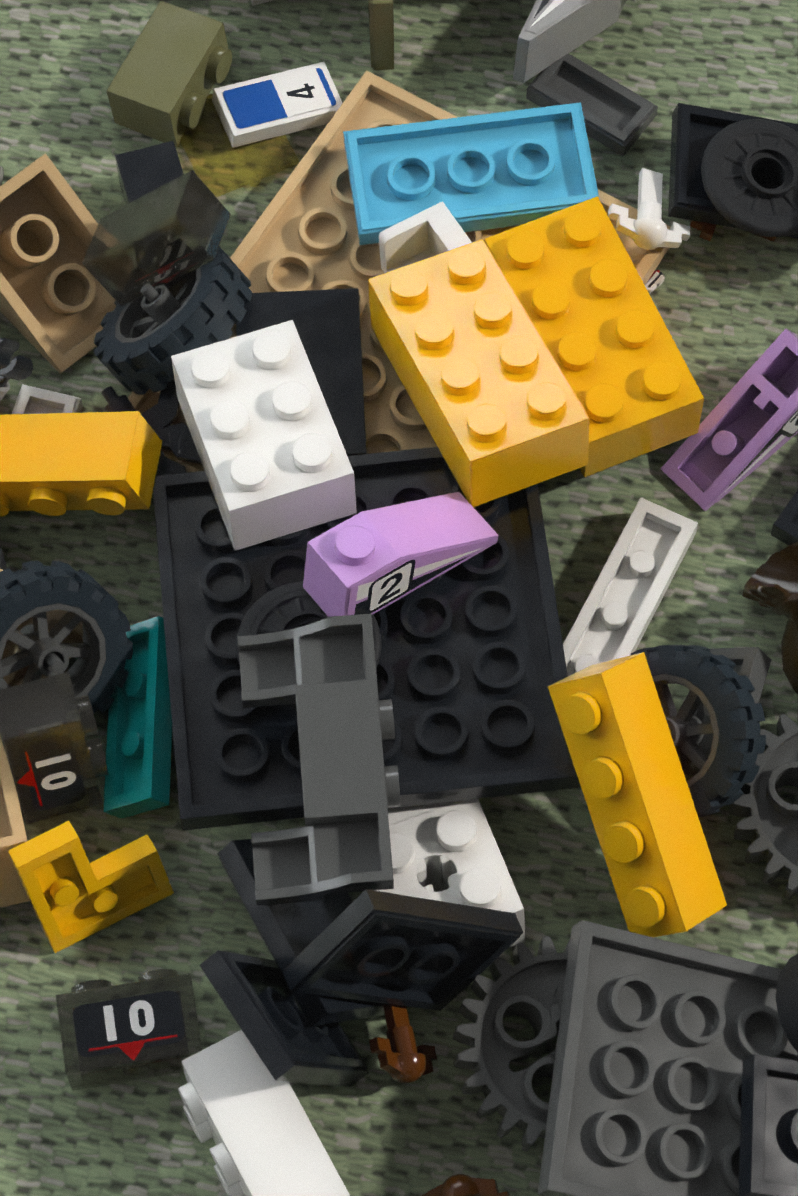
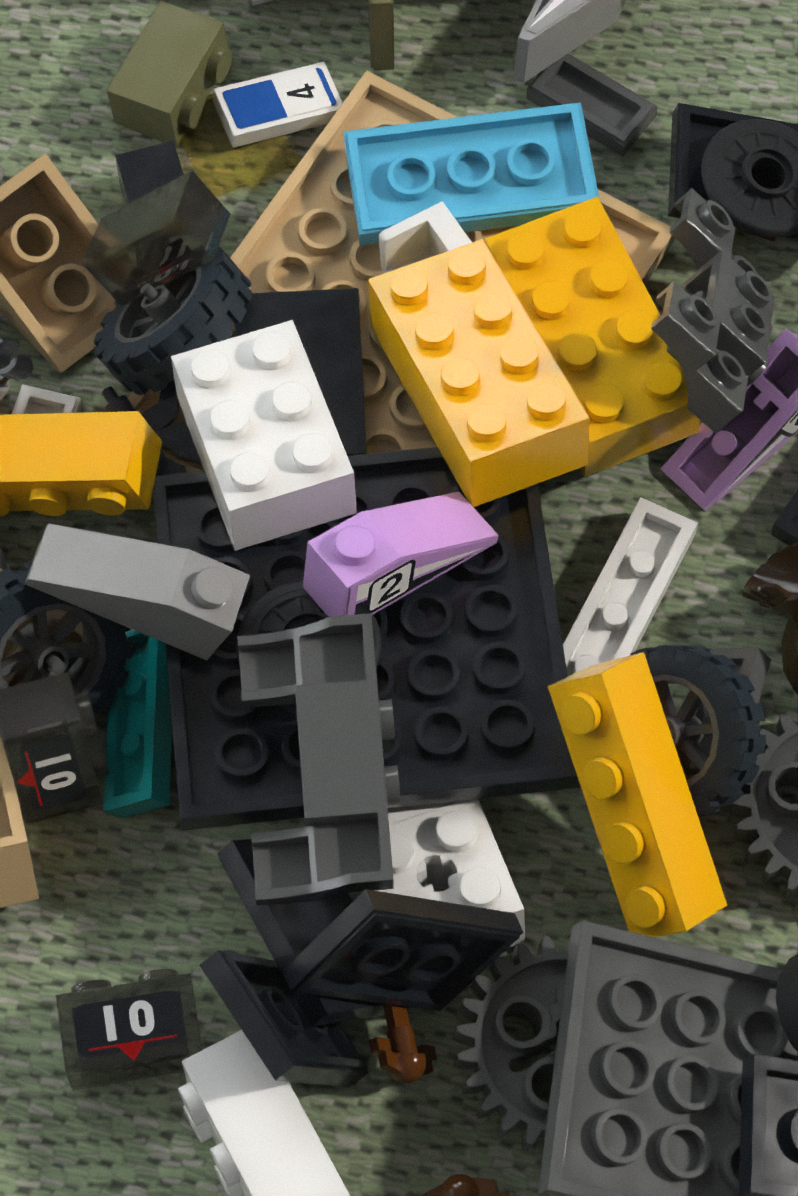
(85, 897): yellow plate -> none
(141, 585): none -> light grey slope
(649, 229): white piece -> none
(654, 281): white piece -> none
(716, 318): none -> dark grey bracket

